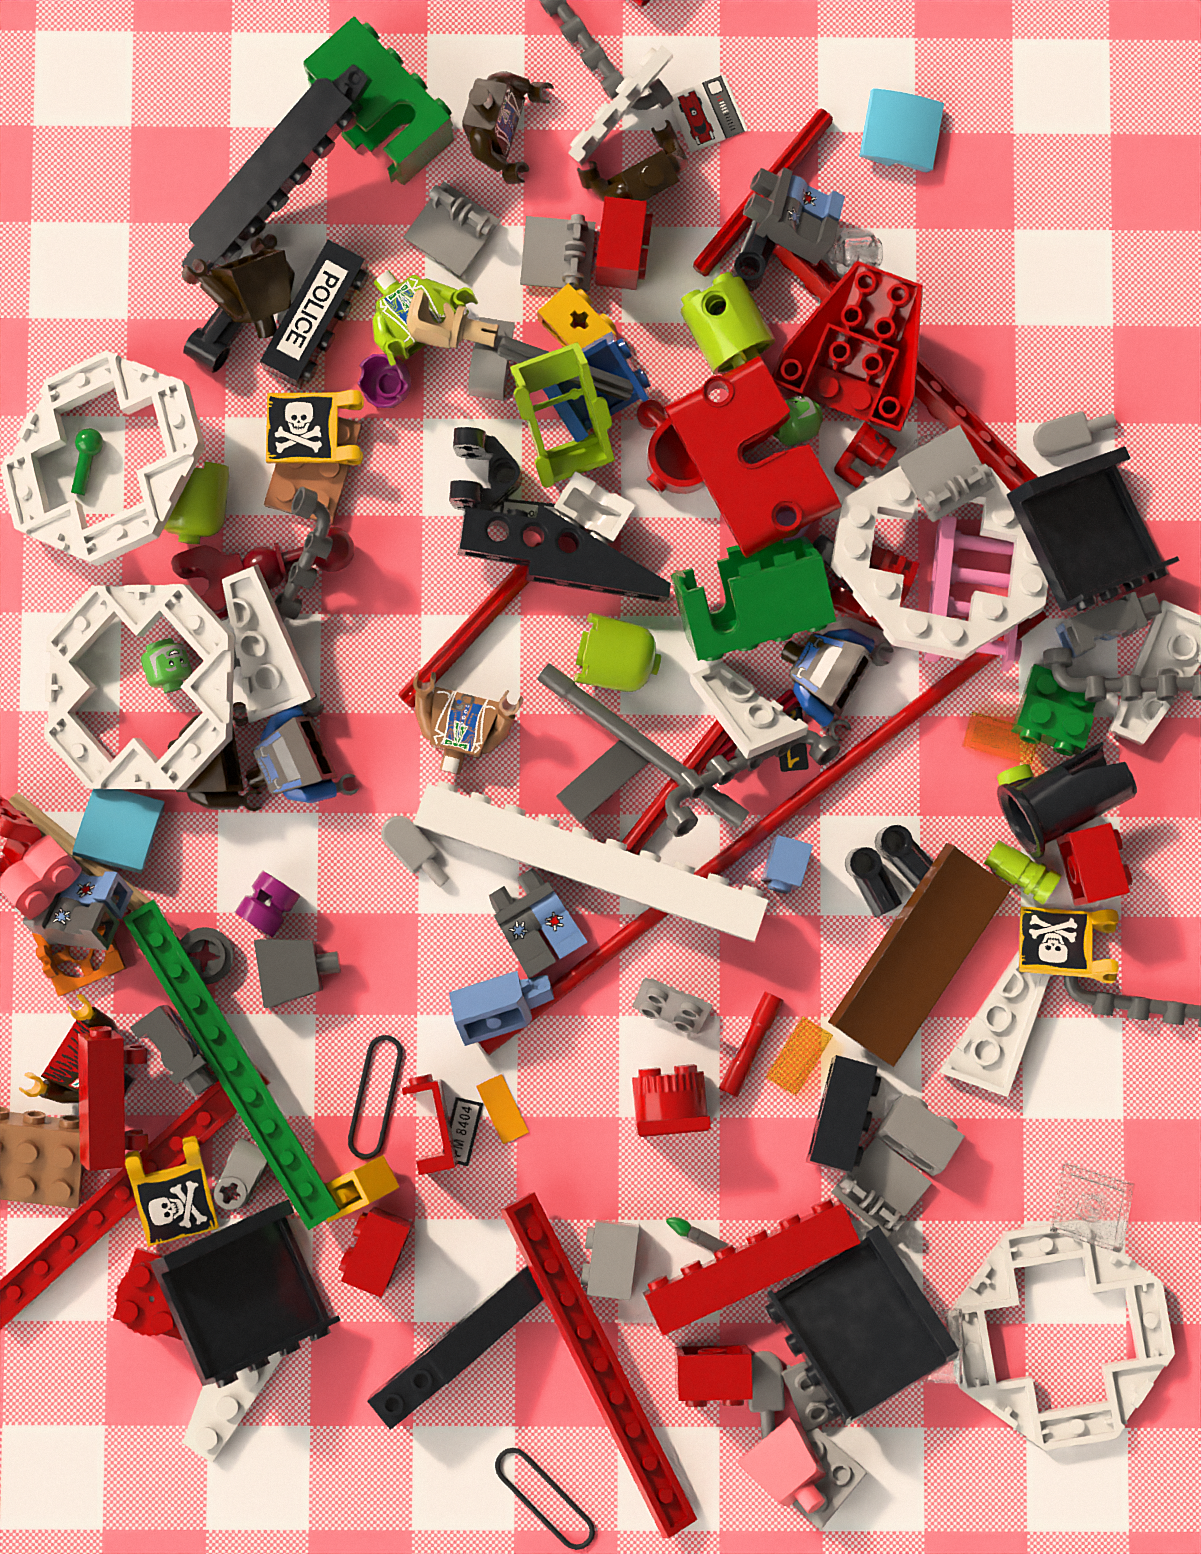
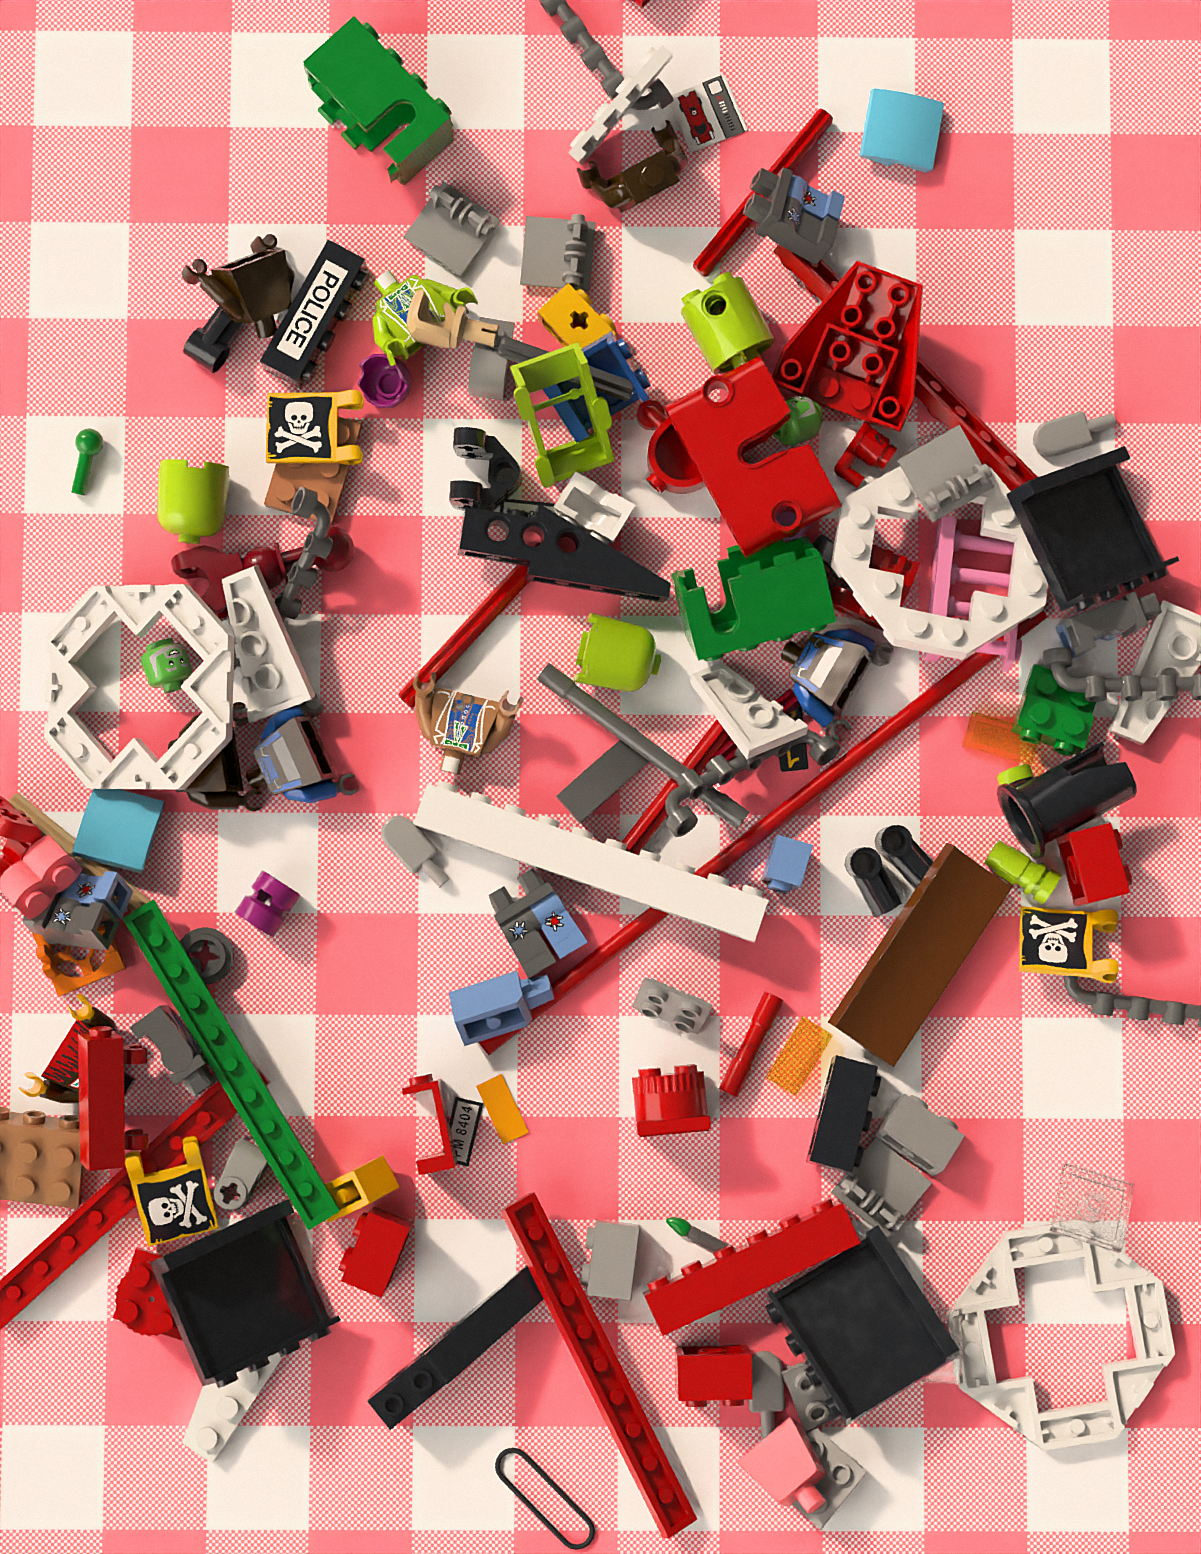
(159, 481): white plate -> none
(277, 168): black hinge -> none
(291, 969): dark grey torso -> none
(389, 1101): black piece -> none
(494, 116): dark brown torso -> none
(620, 244): red brick -> none
(754, 253): black piece -> none
(853, 247): clear head -> none
(999, 1032): white wing -> none

